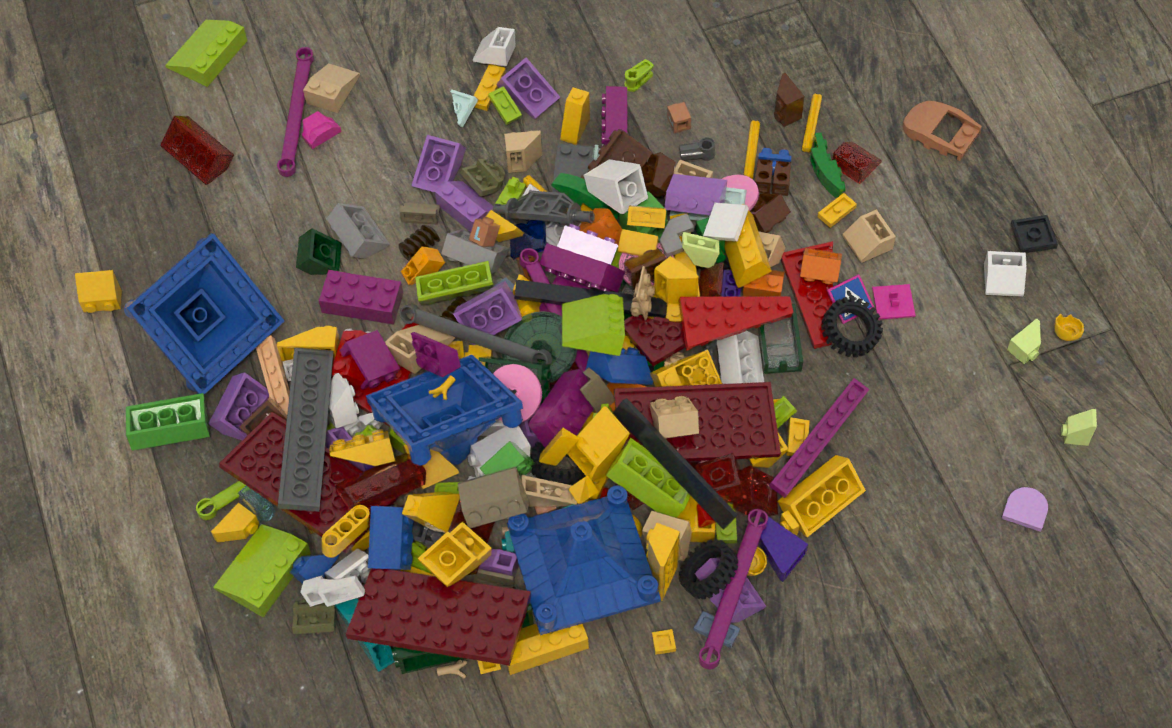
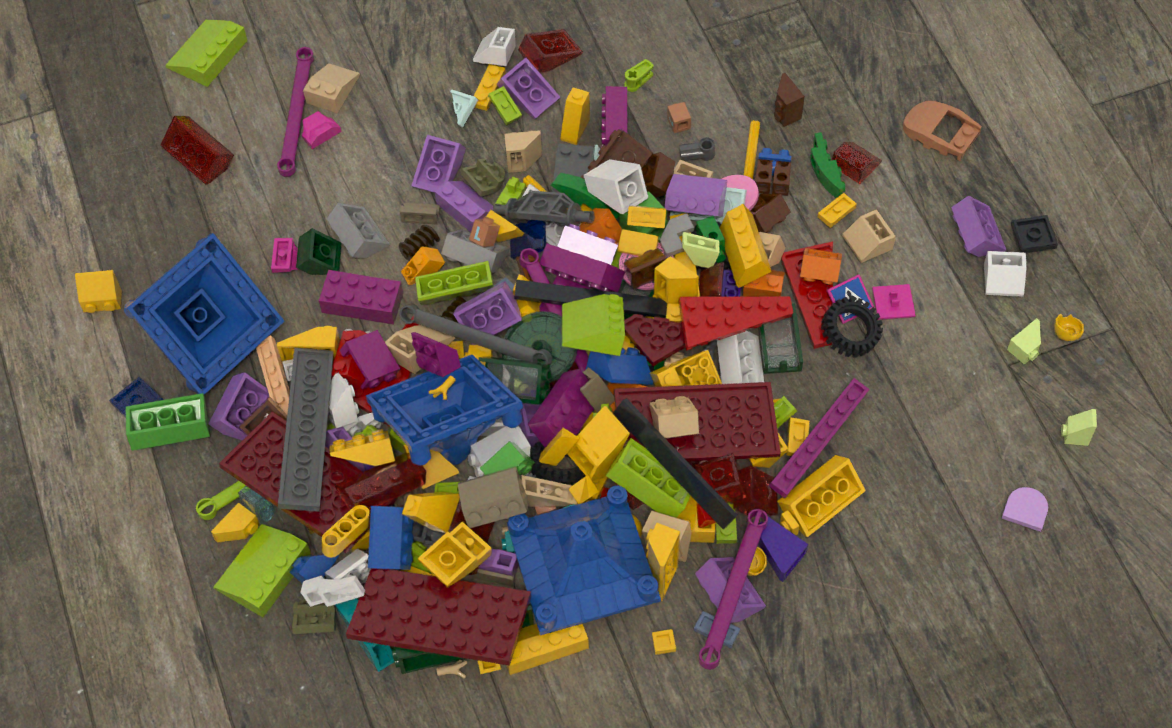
(135, 393): none -> clear blue tile
(284, 255): none -> dark pink slope
(525, 383): bright pink piece -> none
(549, 49): none -> clear red slope
(642, 296): tan hinge -> none
(716, 579): black tyre -> none
(726, 221): white tile -> none
(811, 123): yellow axle -> none
(977, 227): none -> medium lavender slope

